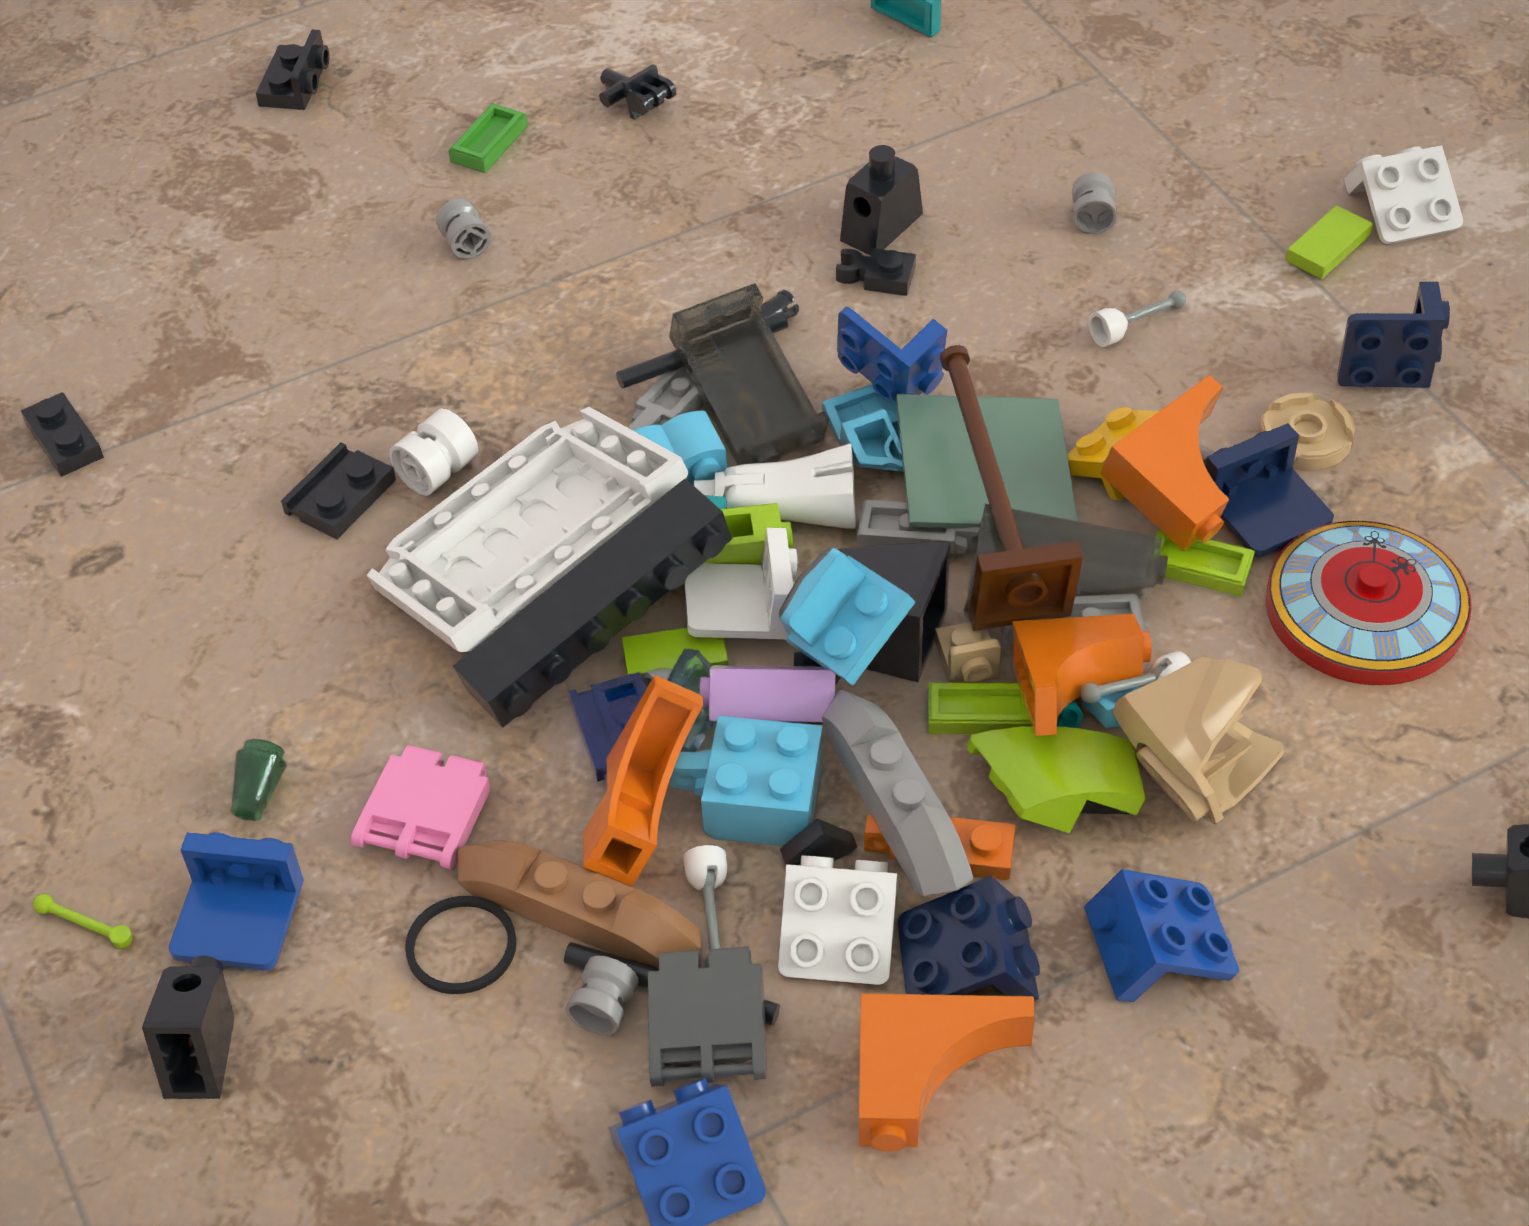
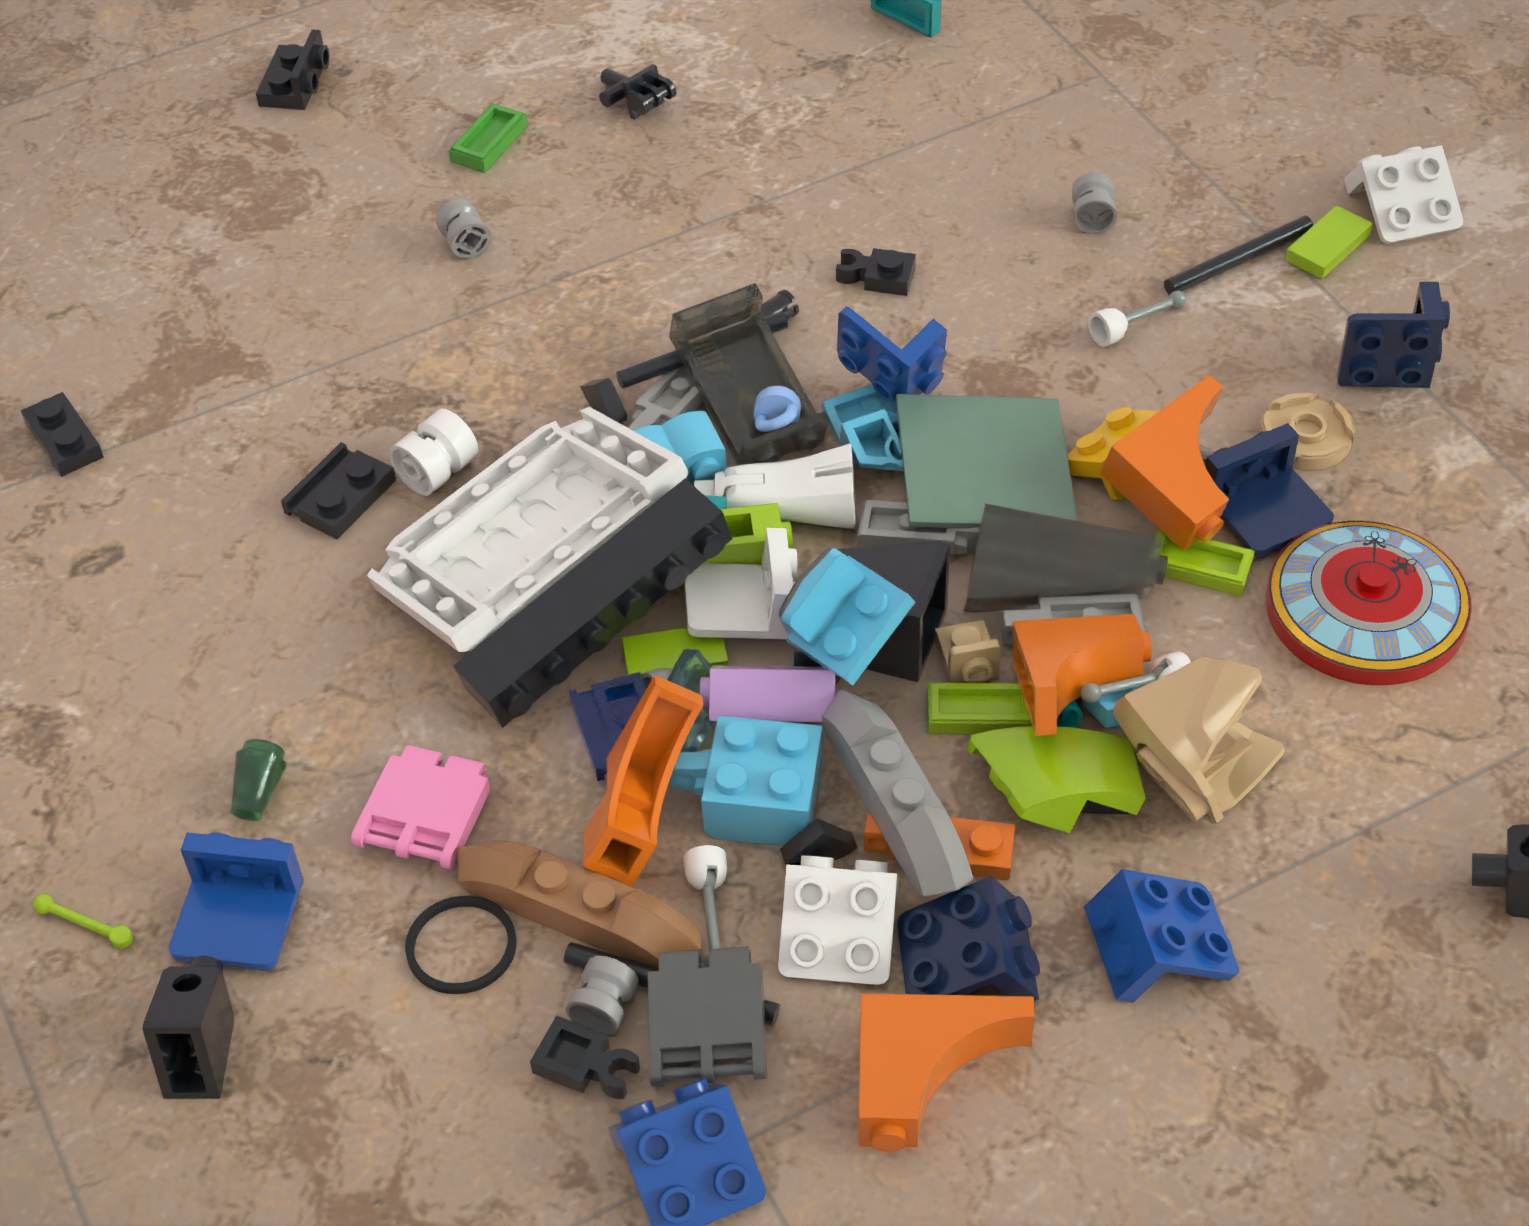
(578, 1054): none -> black plate
(605, 399): none -> black tile
(776, 408): none -> light blue tile
(880, 201): black torso -> none
(1018, 580): reddish brown tile -> none
(1238, 255): none -> black bar

